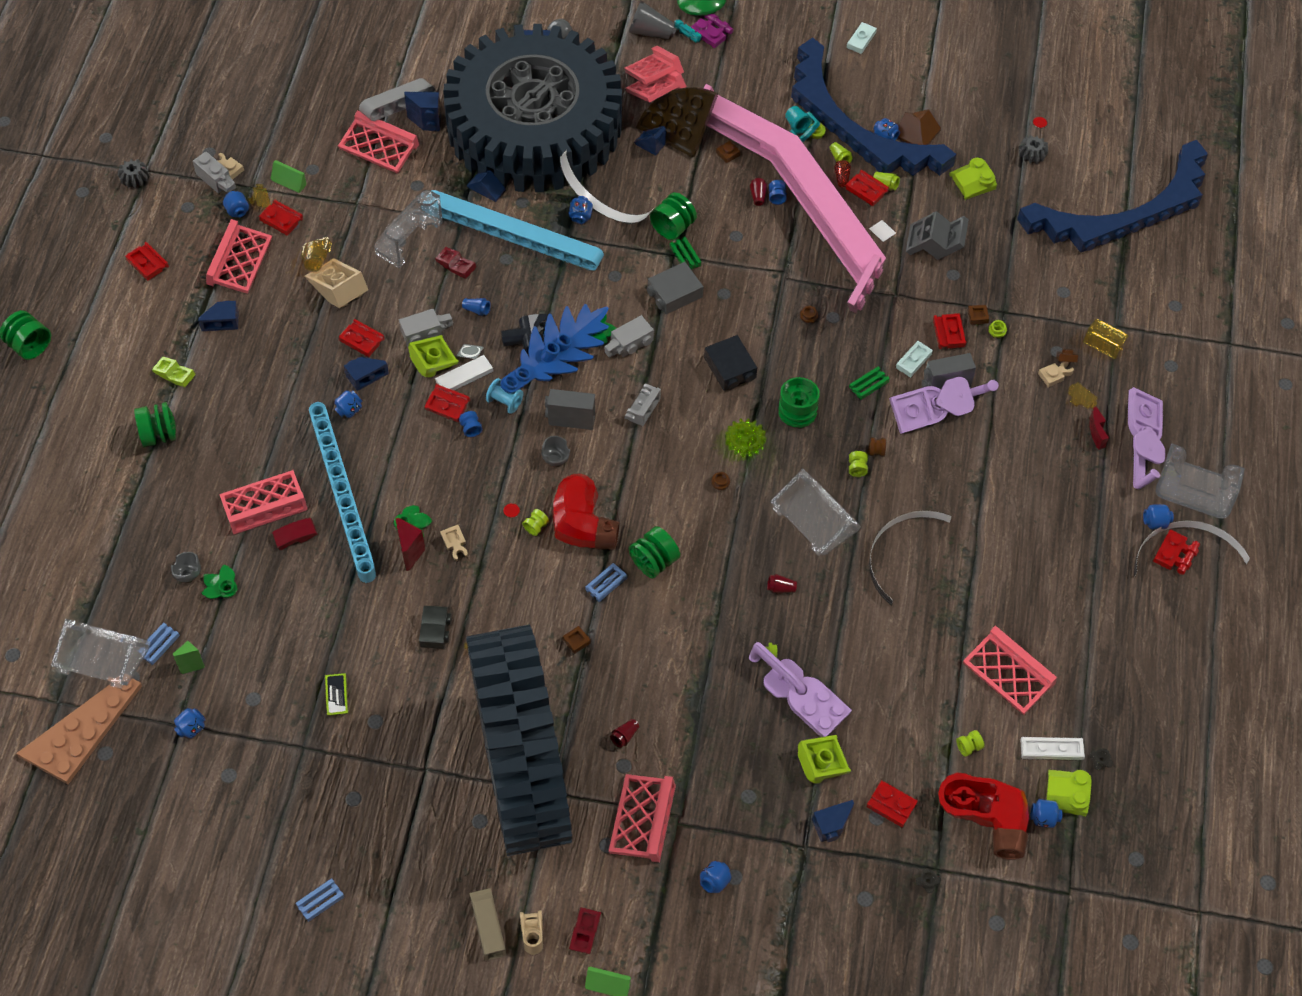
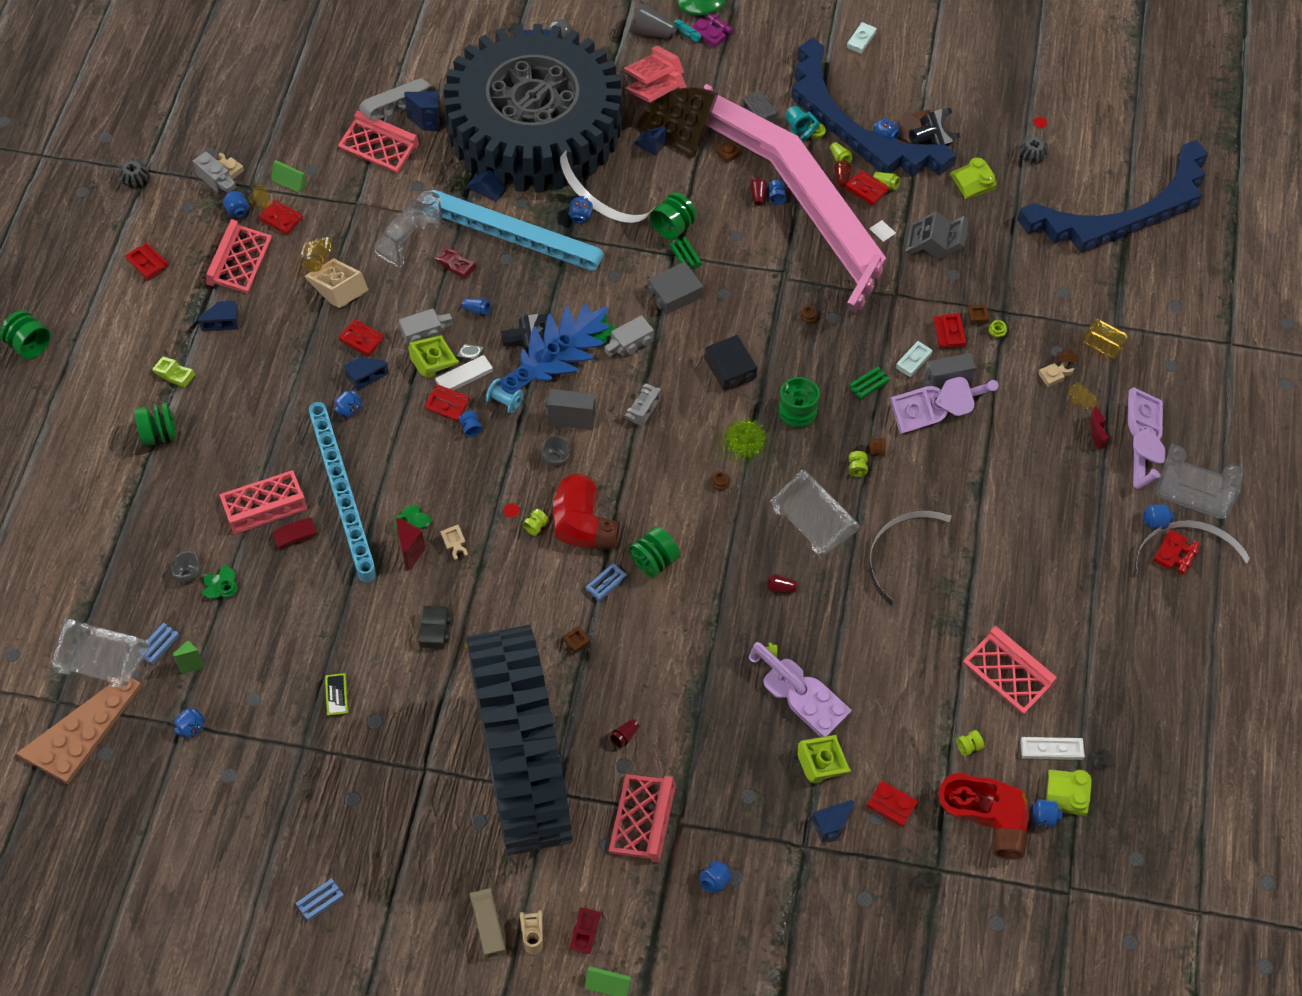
(760, 105): none -> dark grey brick
(933, 129): none -> black connector

